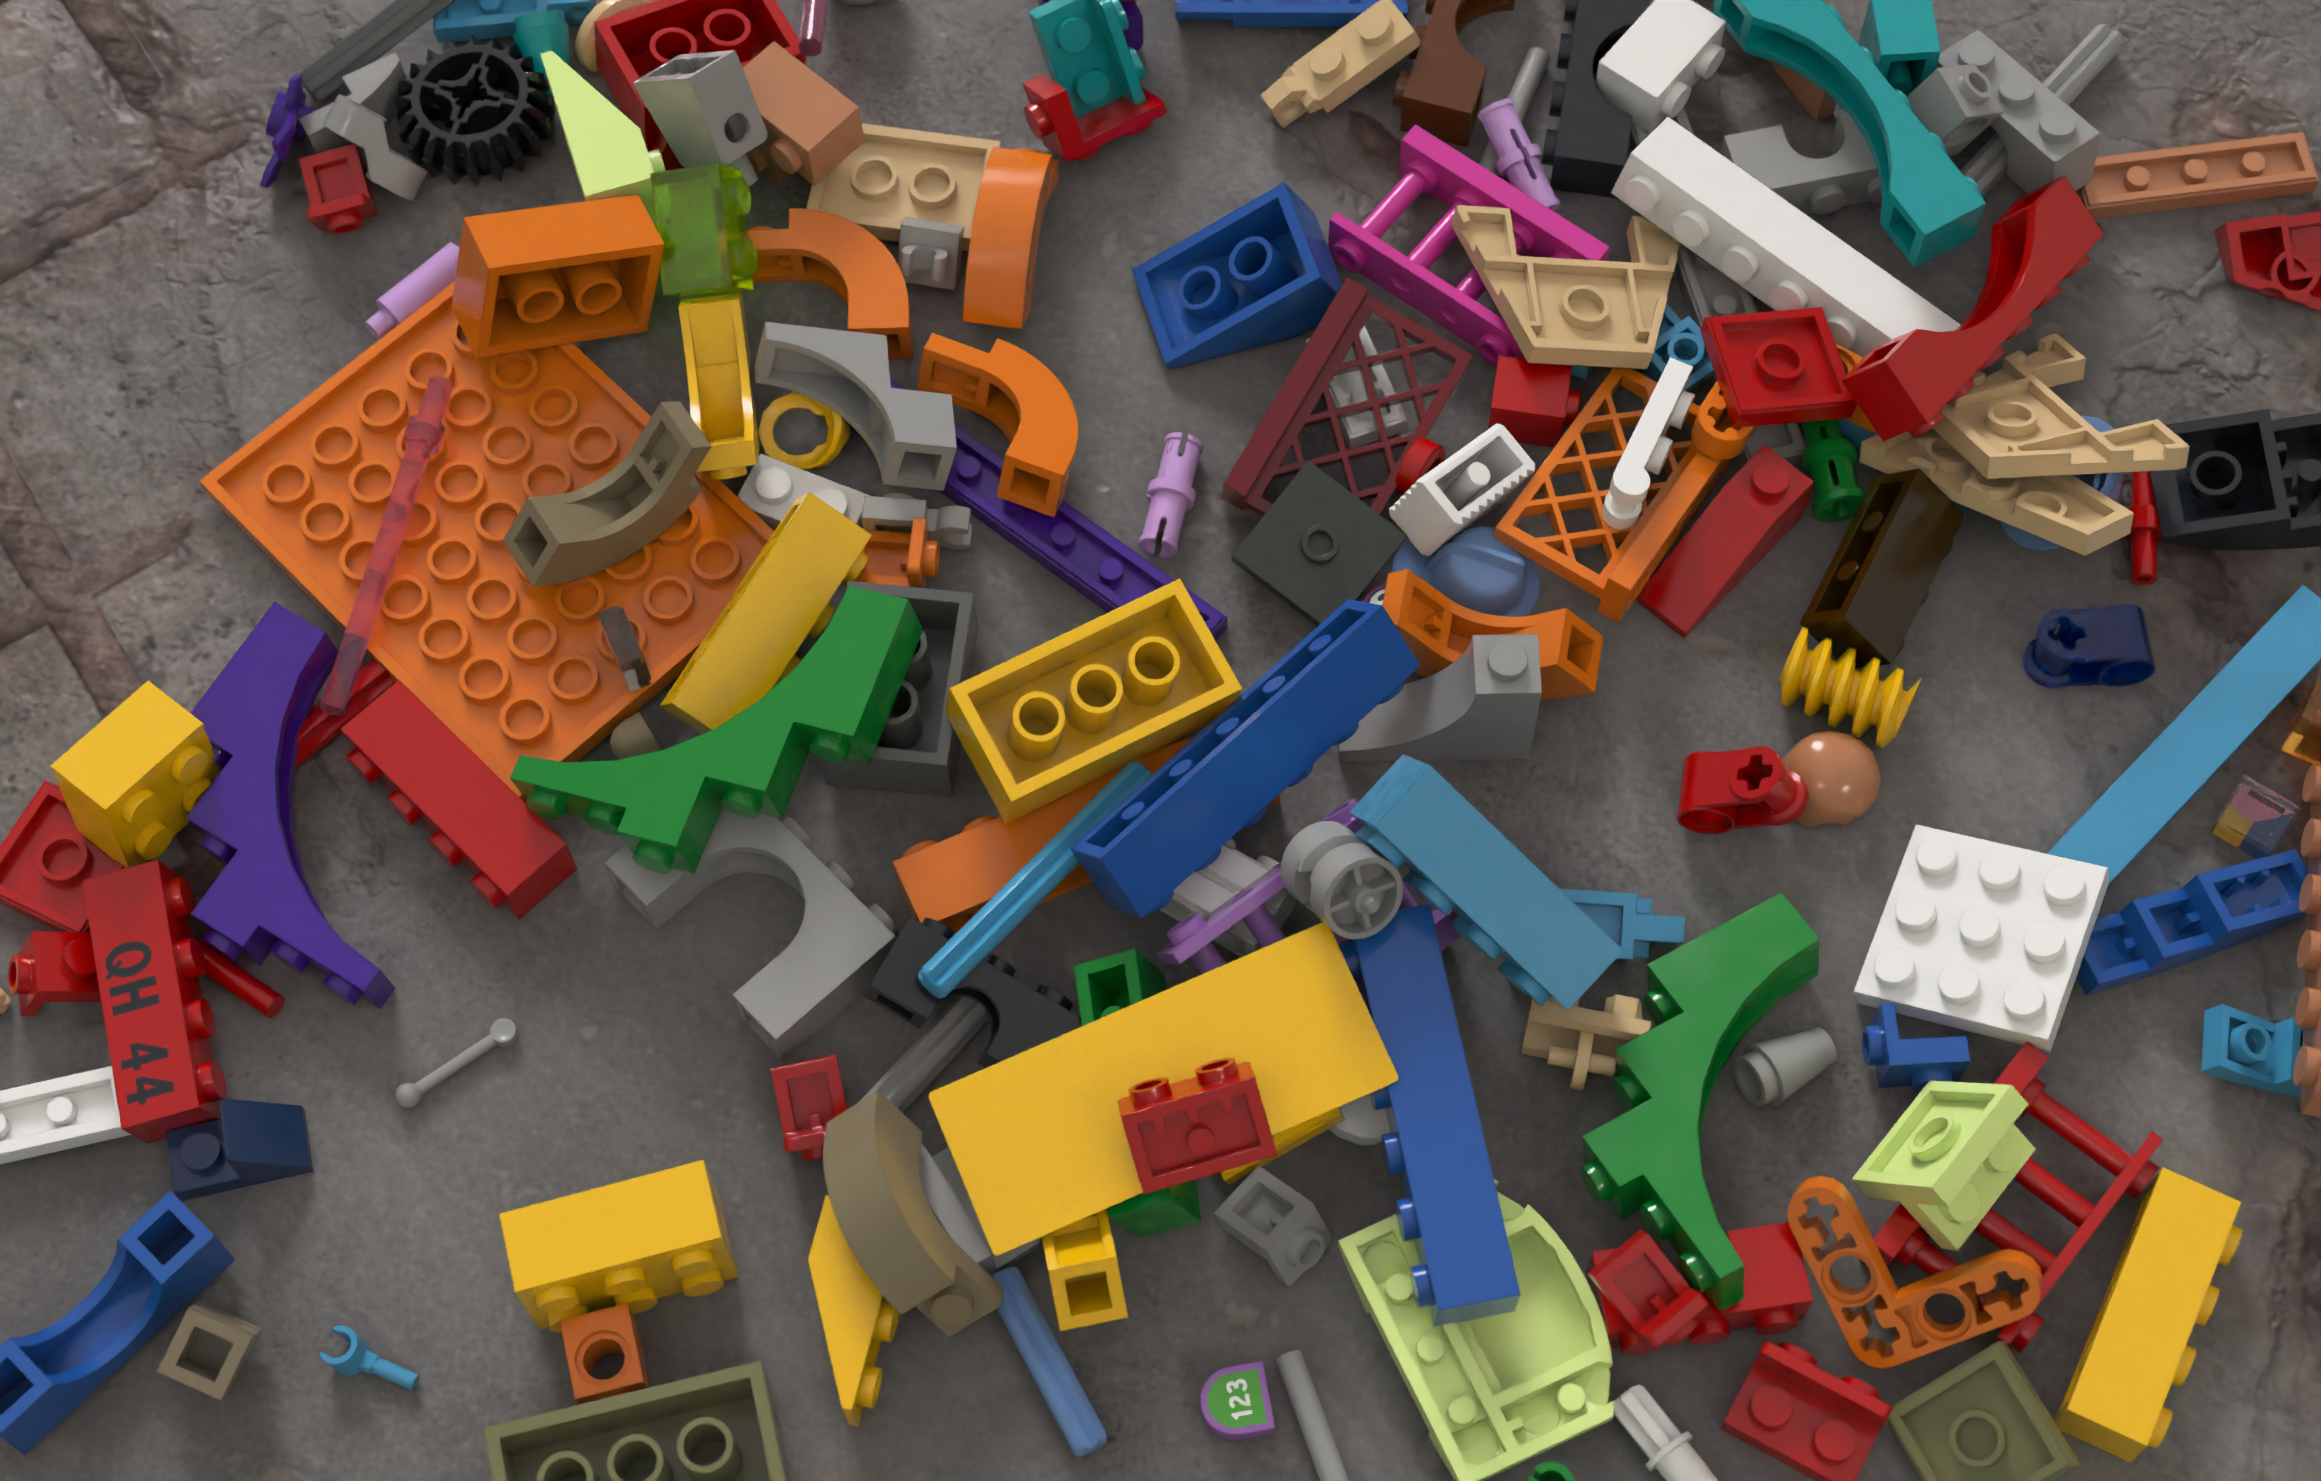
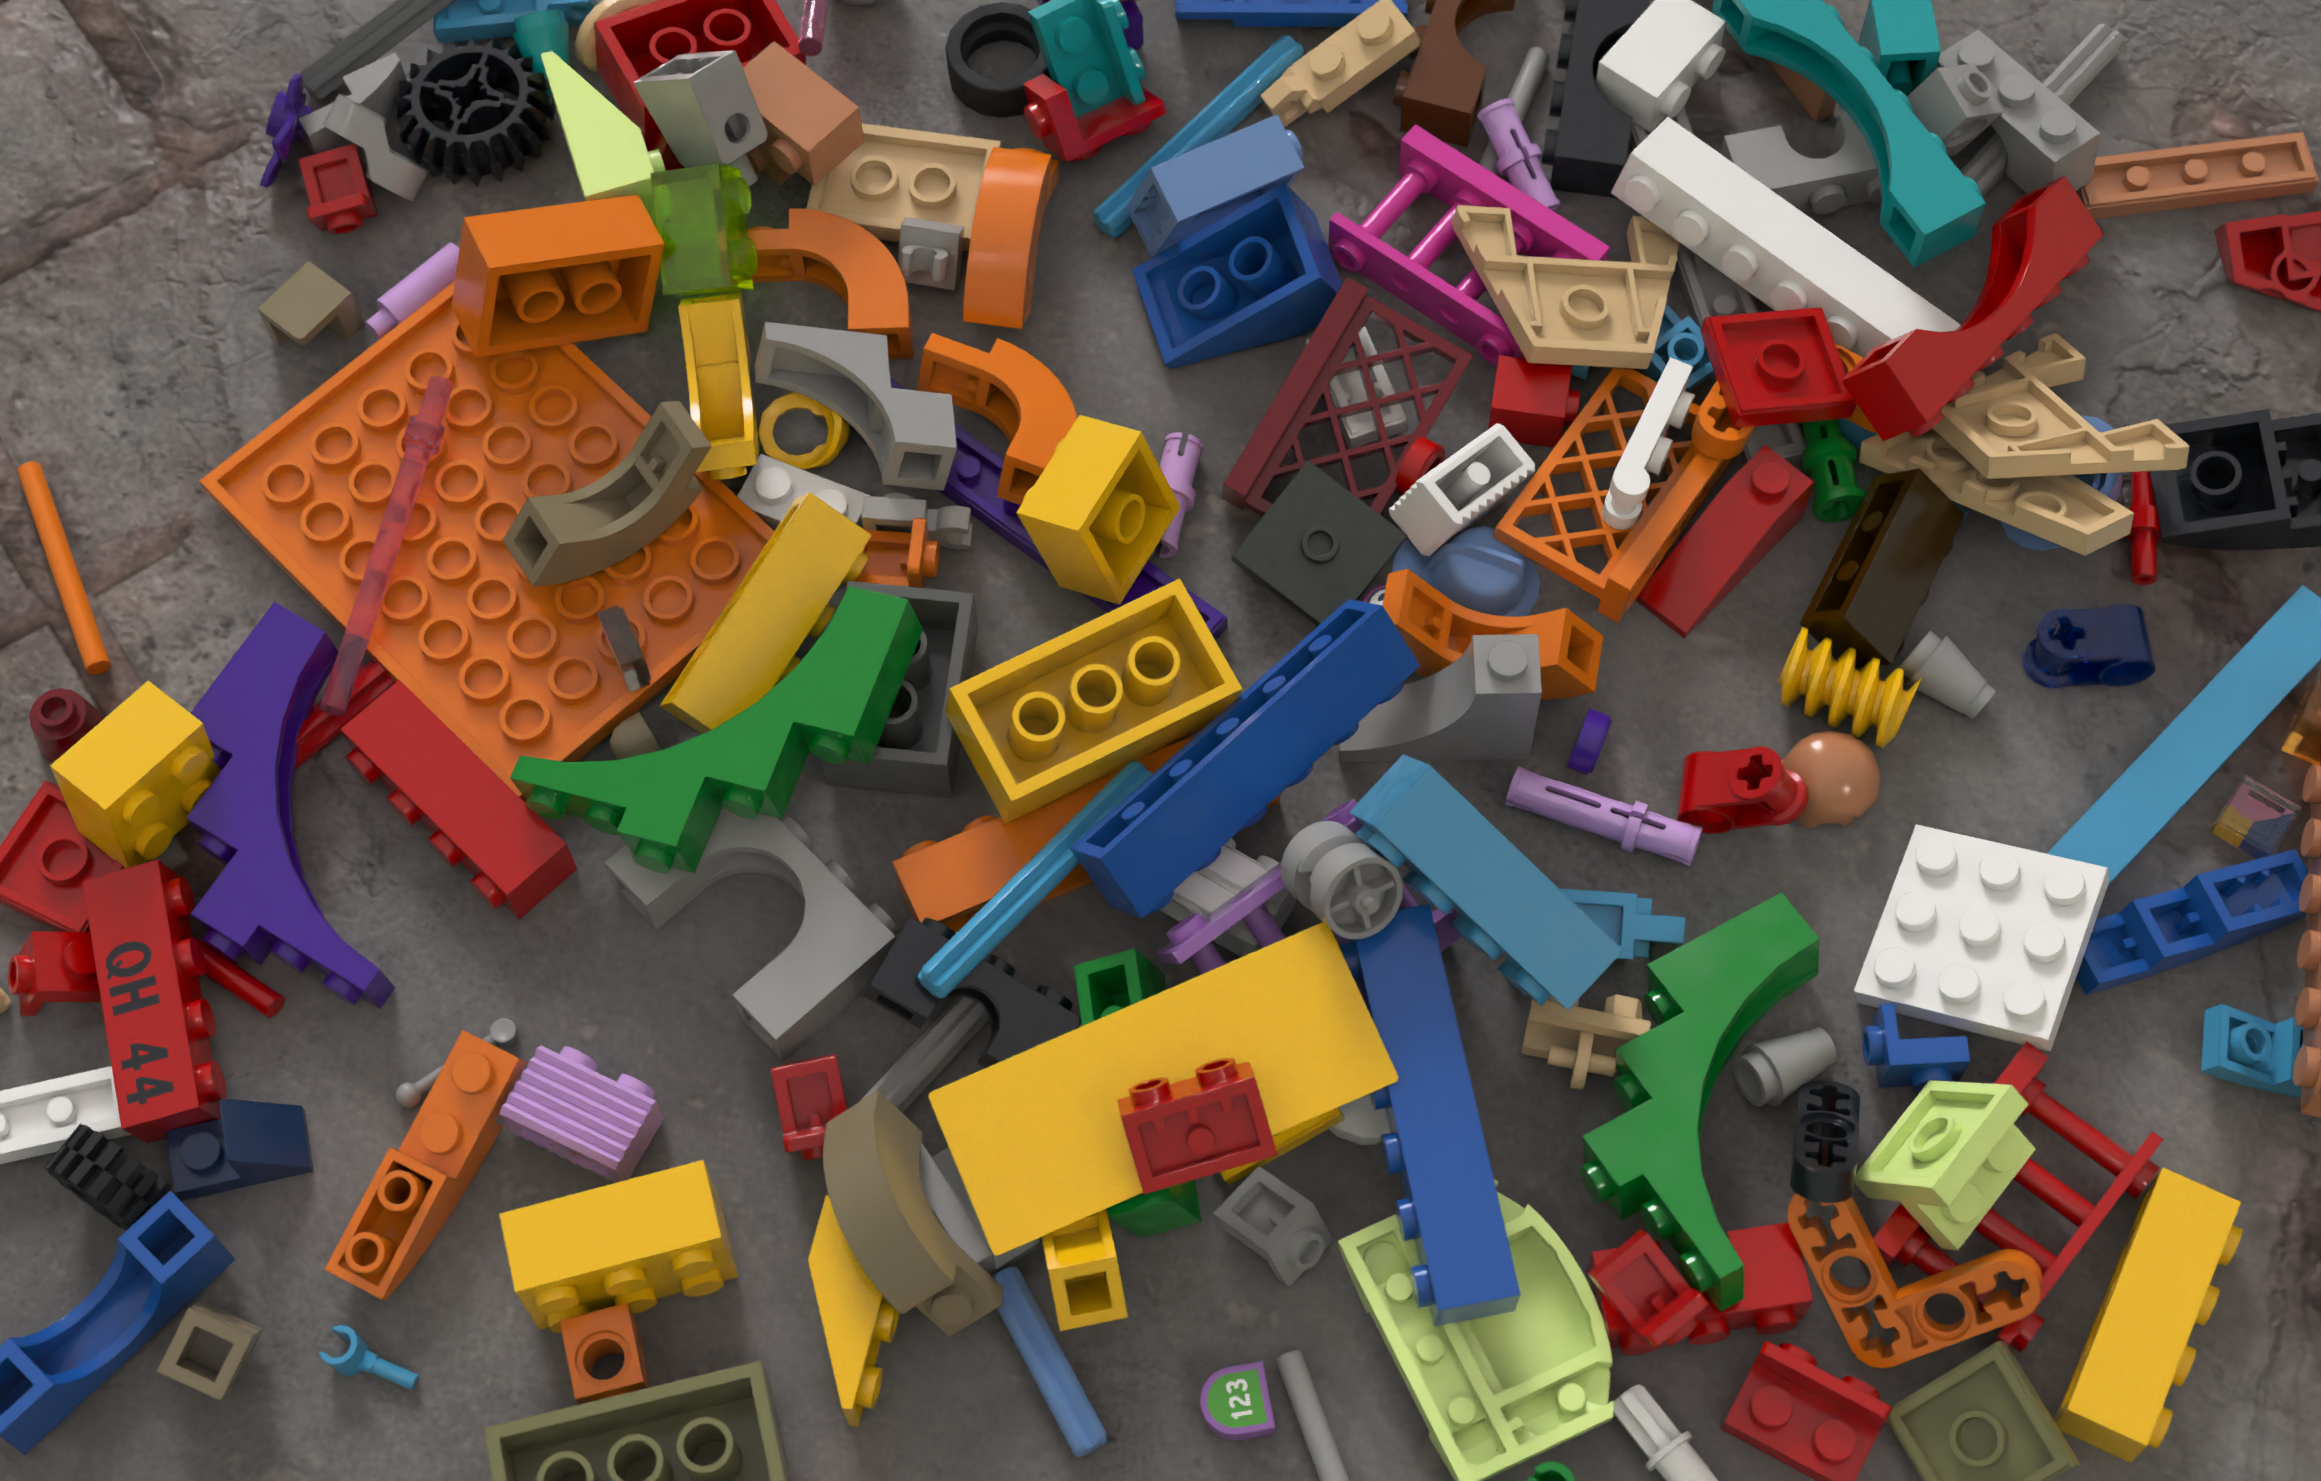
(61, 720): none -> dark red hat
(64, 568): none -> orange bar
(106, 1177): none -> black tyre
(309, 304): none -> dark tan panel
(430, 1171): none -> orange slope
(582, 1113): none -> lavender brick
(983, 26): none -> black tyre
(1099, 509): none -> yellow brick
(1207, 126): none -> dark azure axle
(1212, 182): none -> medium blue window
(1589, 741): none -> dark purple tile
(1604, 816): none -> lavender pin
(1825, 1141): none -> black beam
(1947, 675): none -> light grey cone

